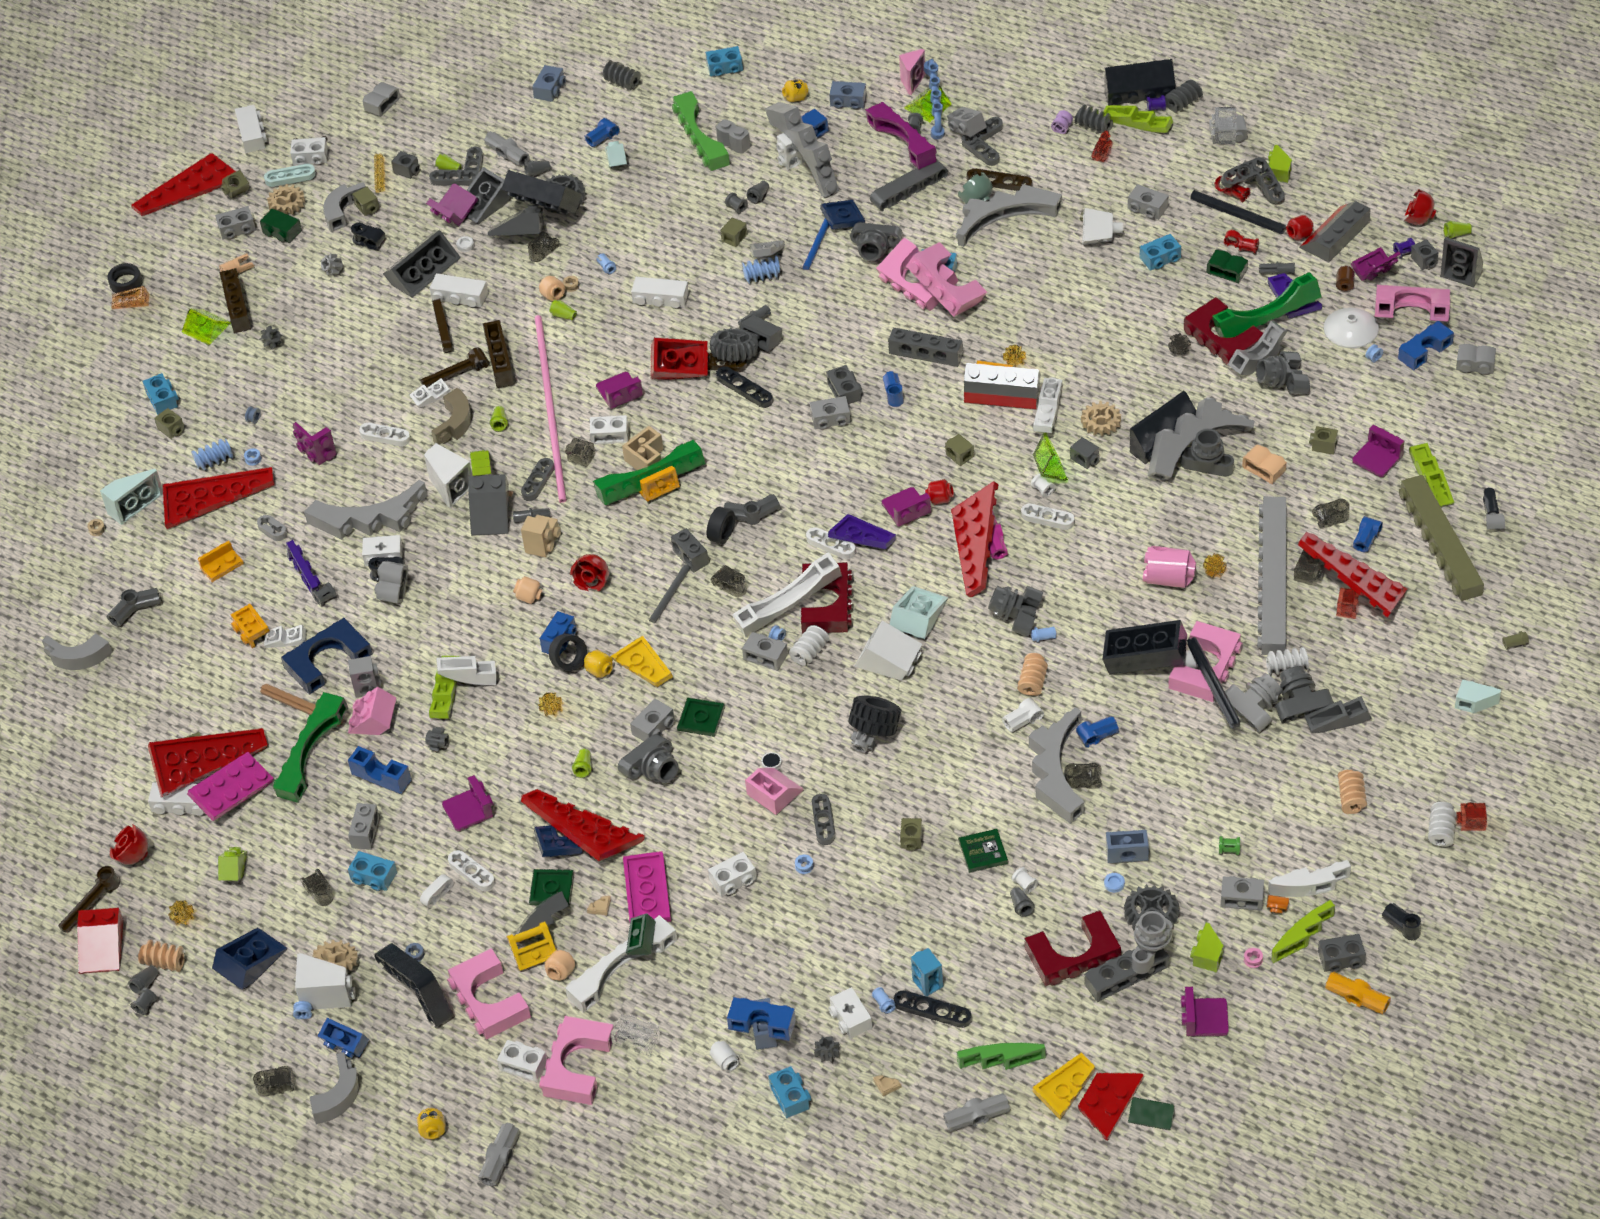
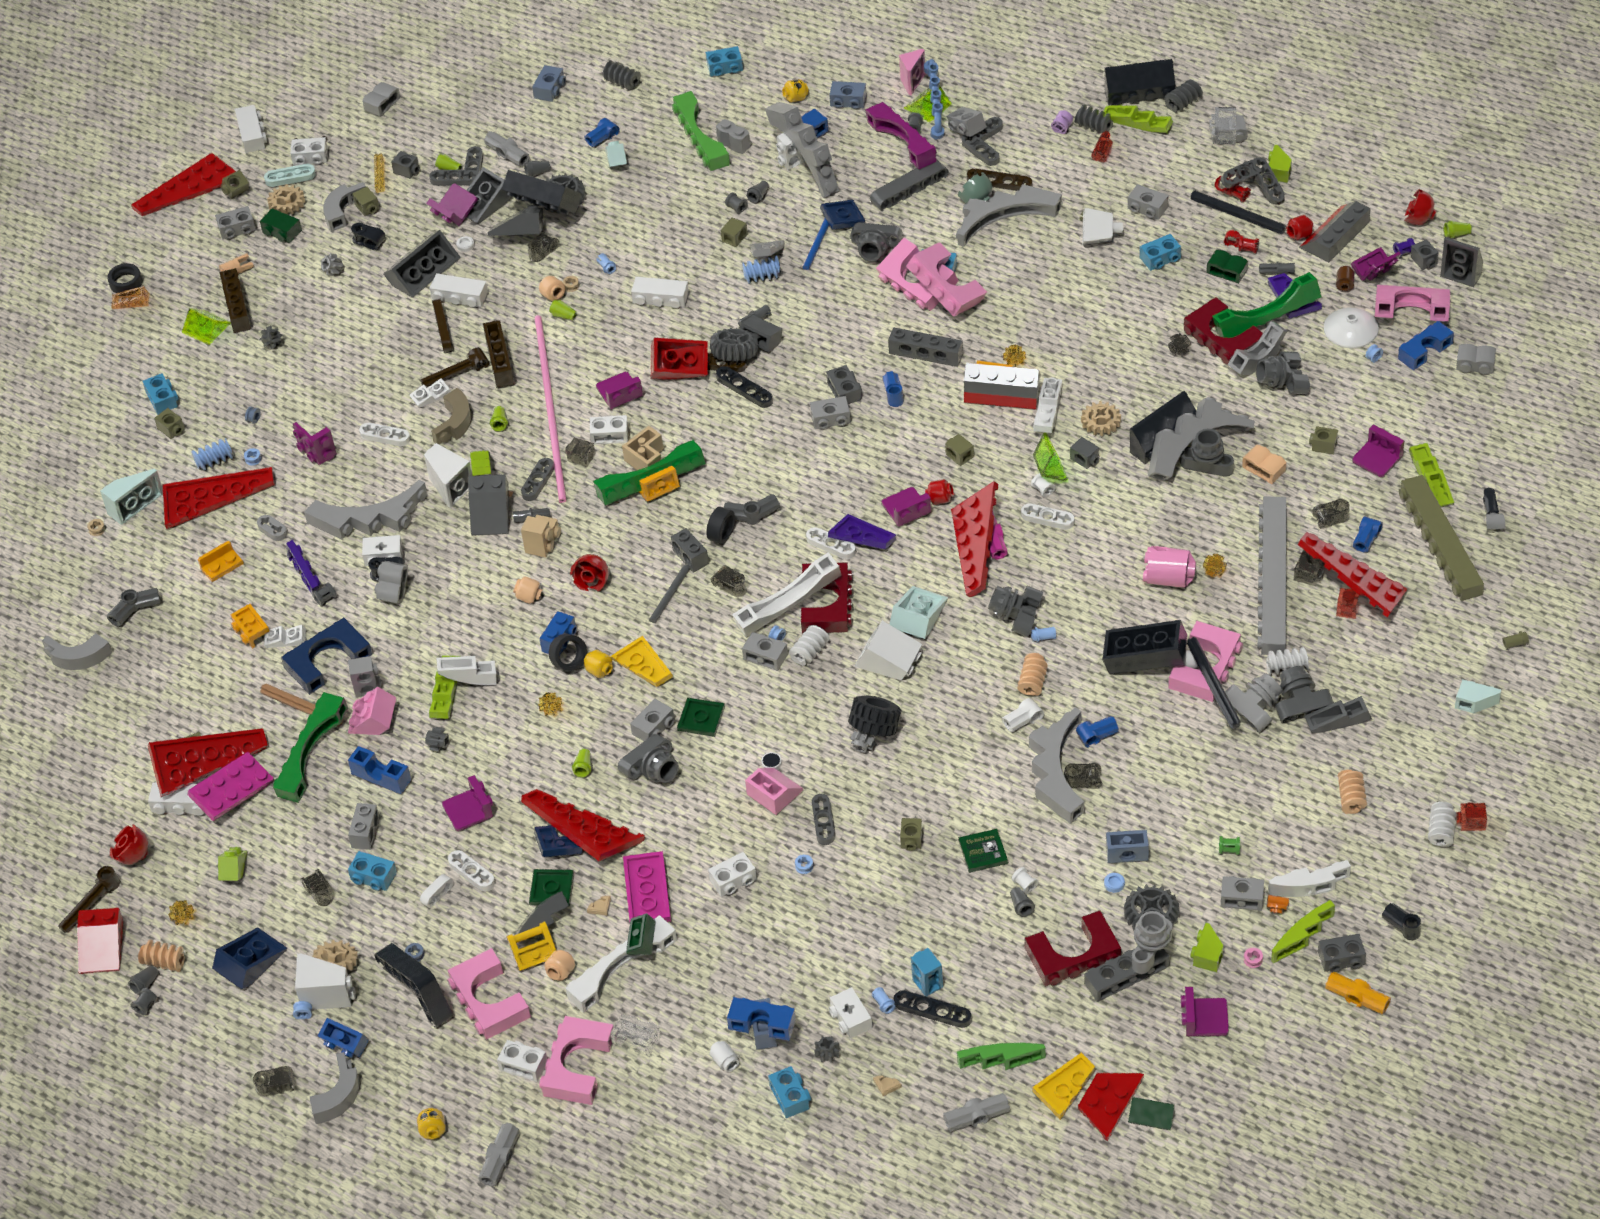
(1156, 103): dark purple bush -> none

